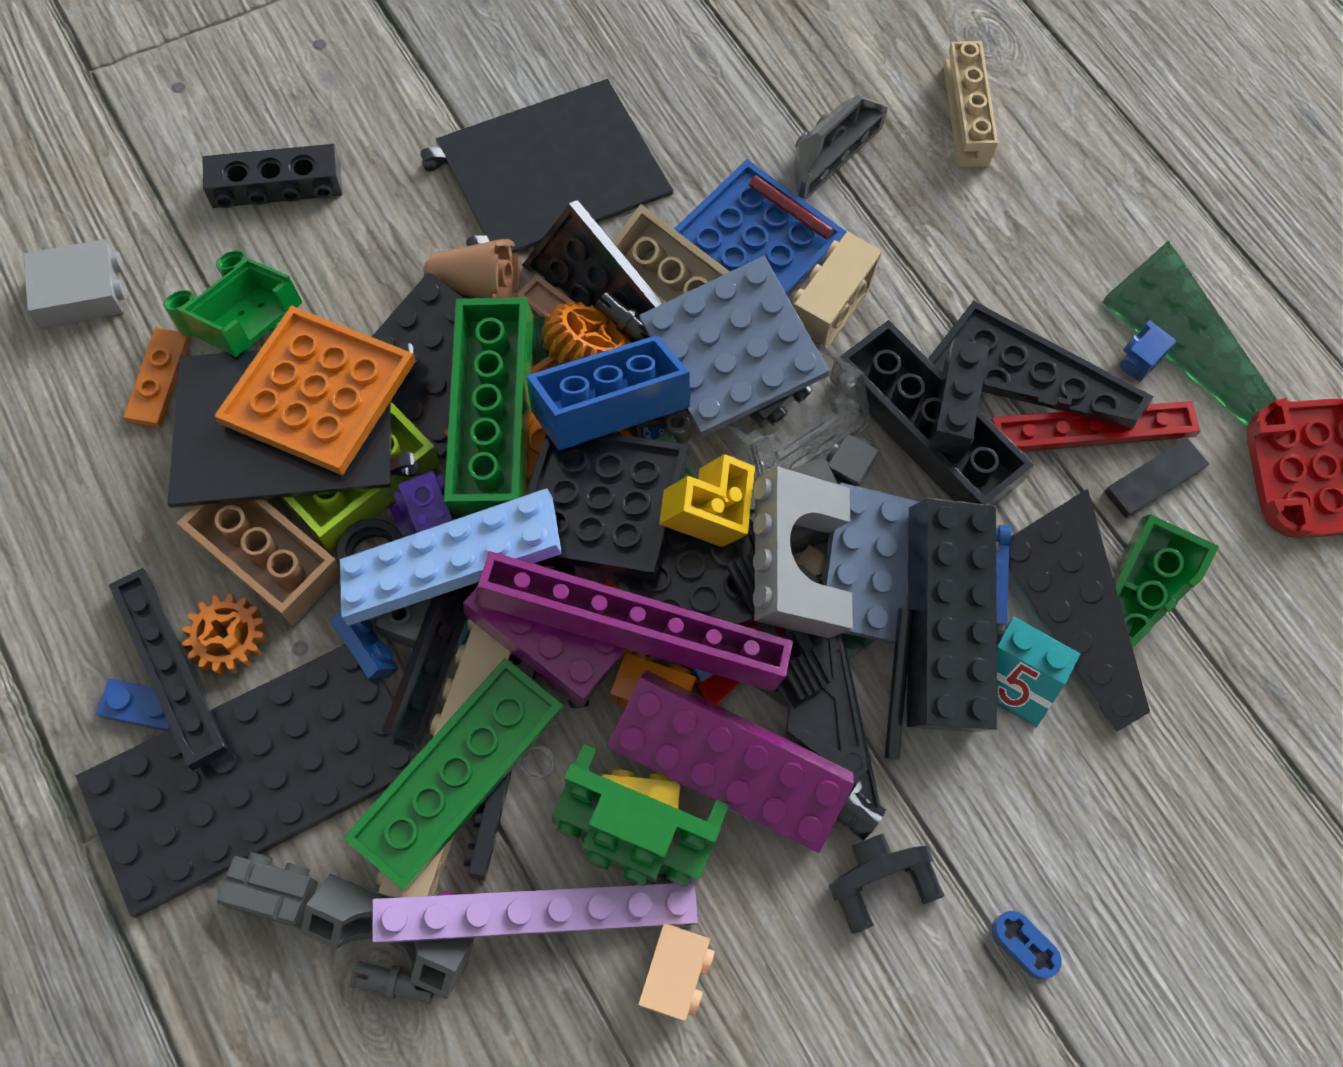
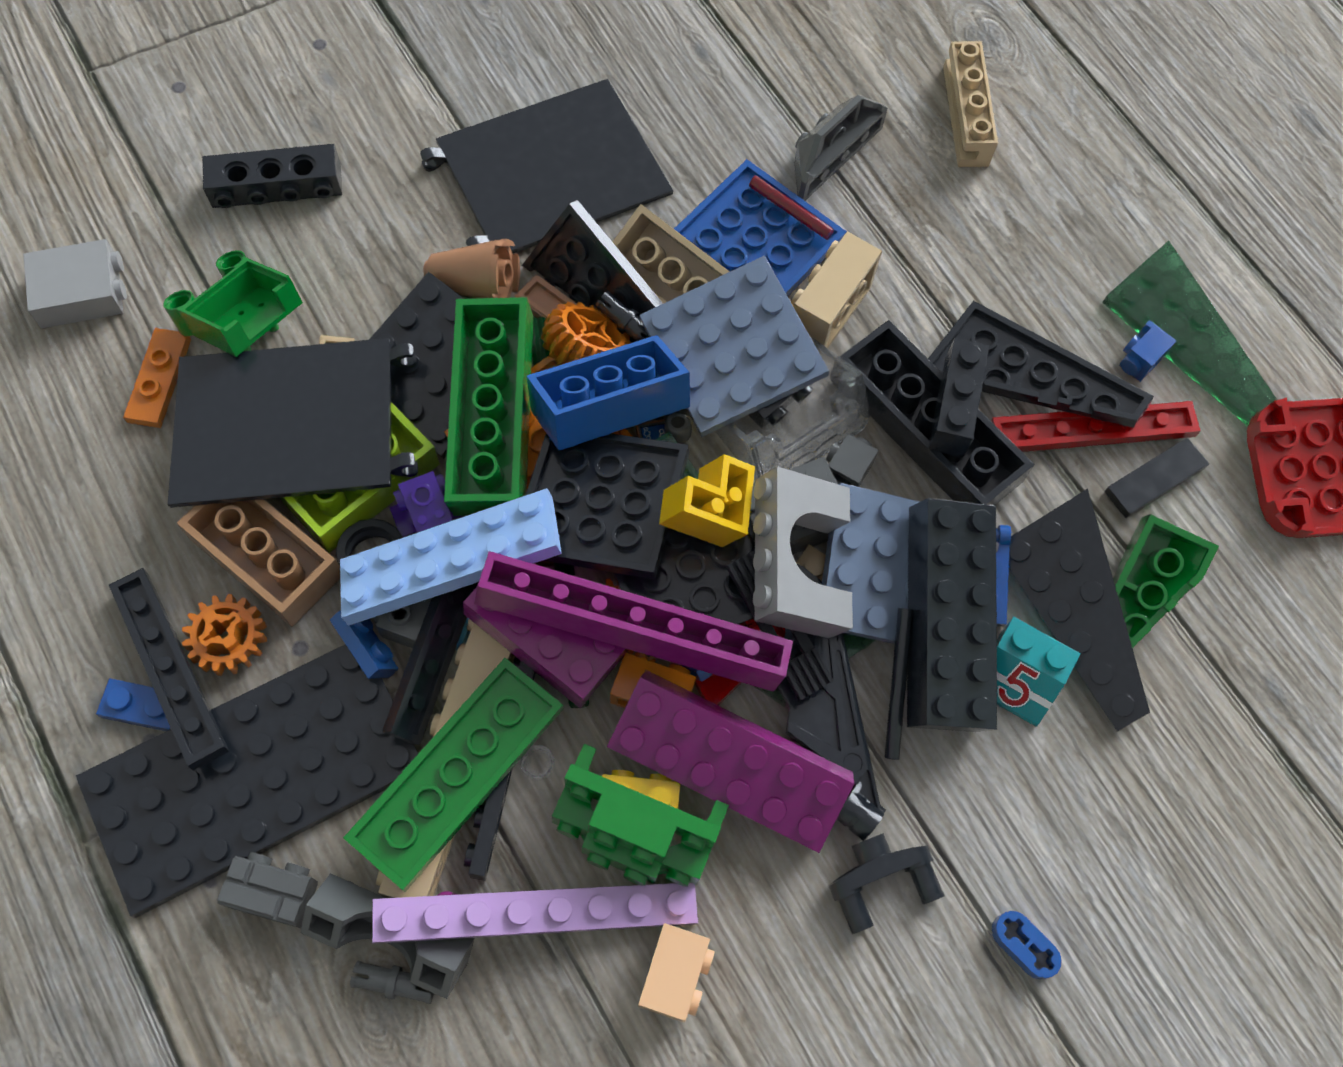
(316, 389): orange plate -> none

